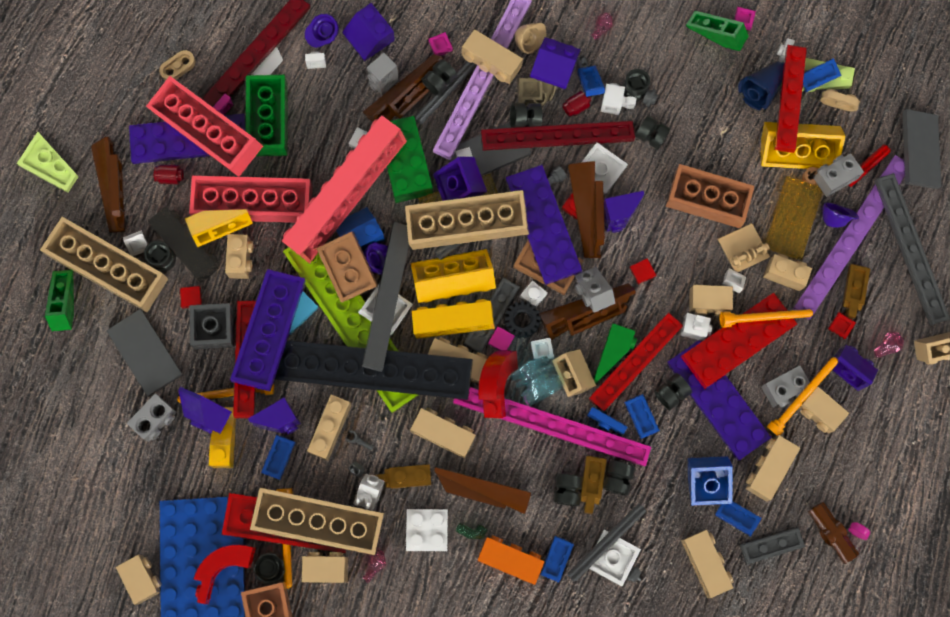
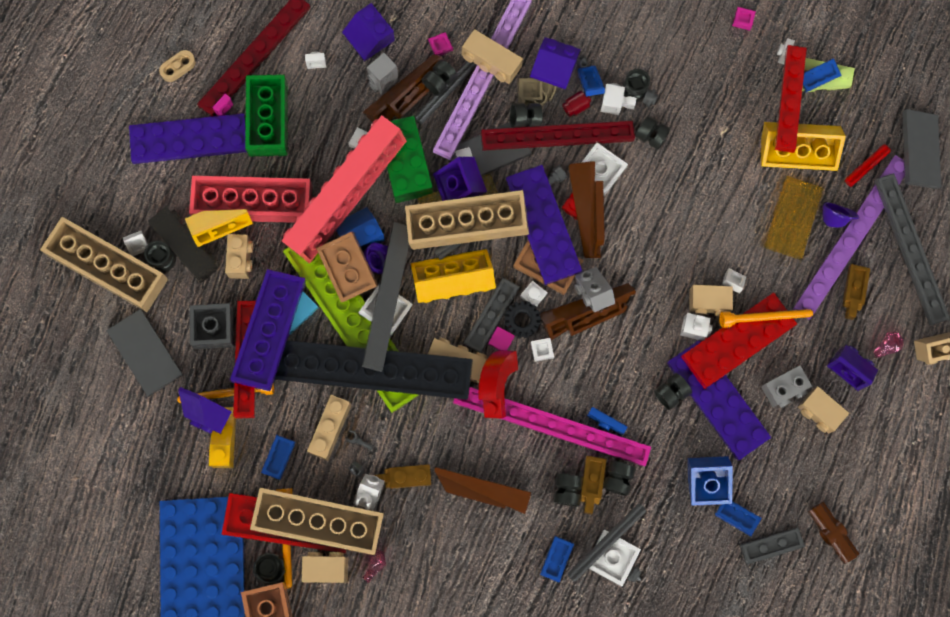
(47, 164): yellowish green wing -> none
(60, 301): green slope -> none
(111, 183): reddish brown wedge -> none
(139, 579): tan brick -> none
(148, 414): light grey brick -> none
(168, 174): dark red brick -> none
(190, 296): red tile -> none
(204, 126): coral brick -> none
(217, 561): red arch -> none
(270, 63): white sticker -> none
(276, 418): dark purple slope -> none
(321, 30): dark purple hat -> none
(426, 529): white plate -> none
(443, 432): tan brick -> none
(453, 319): yellow brick -> none
(470, 533): clear green arm -> none
(511, 560): orange brick -> none
(530, 37): tan hat -> none
(536, 380): clear light blue wheel -> none
(574, 372): tan brick -> none
(603, 24): clear pink animal -> none
(616, 347): green slope -> none
(620, 209): dark purple slope -> none
(635, 362): red plate -> none
(641, 416): blue plate -> none
(642, 271): red tile -> none
(708, 563): tan brick -> none
(710, 196): nougat brick -> none
(723, 31): green slope -> none
(744, 248): tan hinge -> none
(762, 86): dark blue cone -> none
(772, 467): tan brick -> none
(779, 424): light orange piece -> none
(787, 272): tan brick -> none
(812, 170): medium nougat bush -> none
(838, 100): tan plate -> none
(838, 175): light grey brick -> none
(841, 325): red tile -> none
(859, 530): dark pink tile -> none

